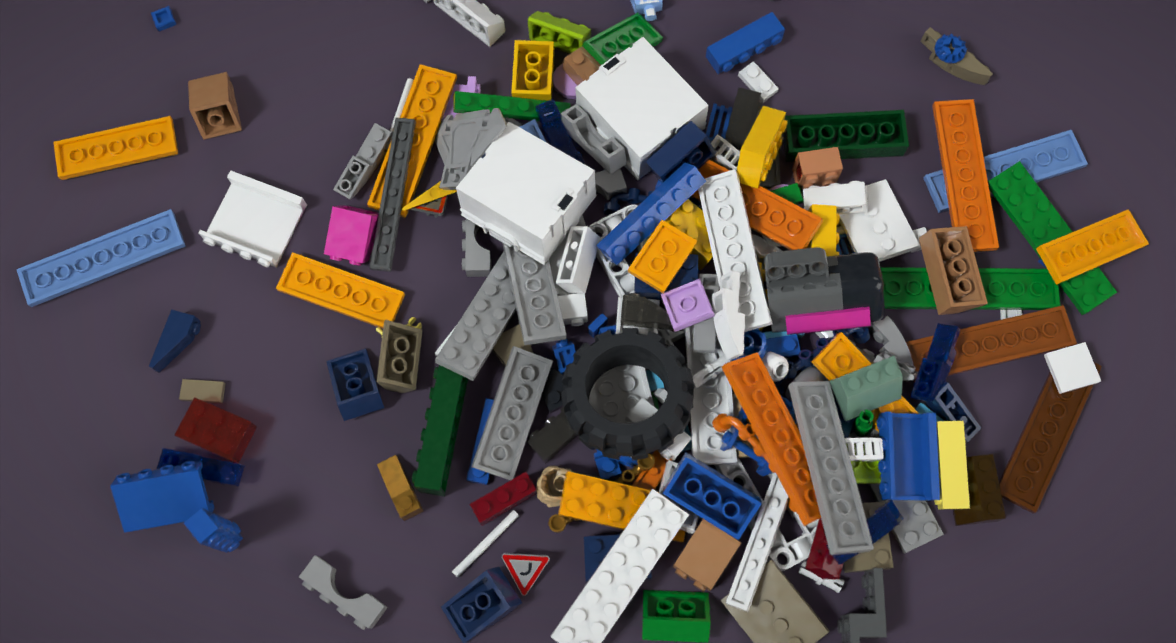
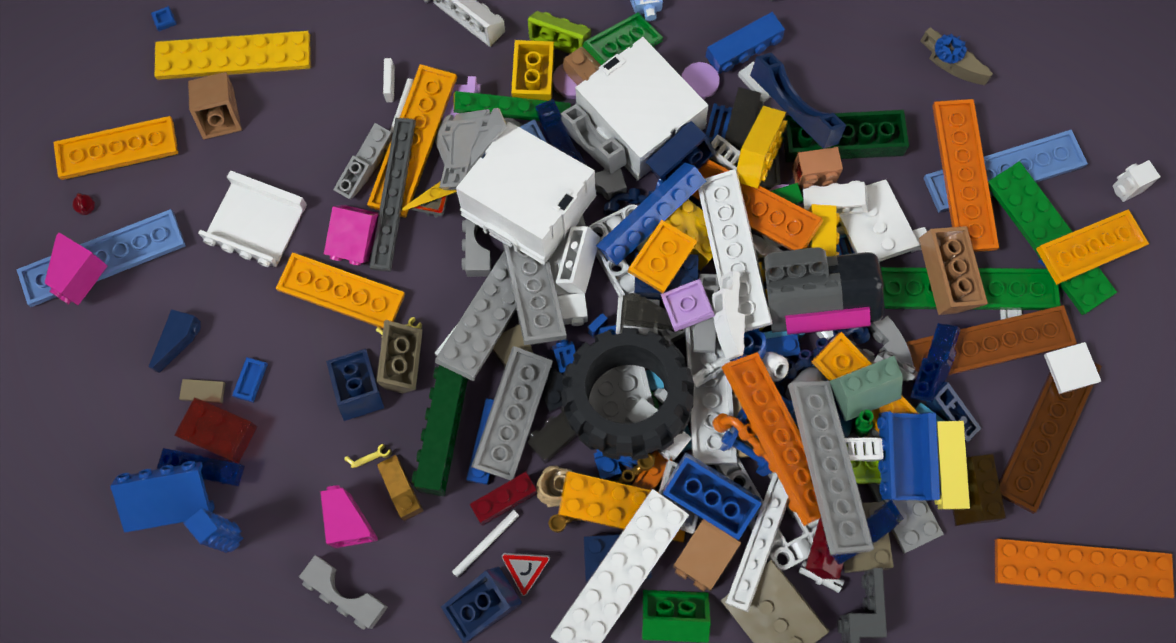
(72, 270): none -> dark pink slope
(83, 204): none -> dark red tile
(232, 55): none -> yellow plate
(249, 380): none -> blue tile
(344, 520): none -> dark pink slope
(368, 458): none -> light yellow piece
(388, 84): none -> white tile
(702, 79): none -> lavender tile
(772, 77): none -> dark blue arch
(1084, 568): none -> orange plate
(1135, 180): none -> white brick

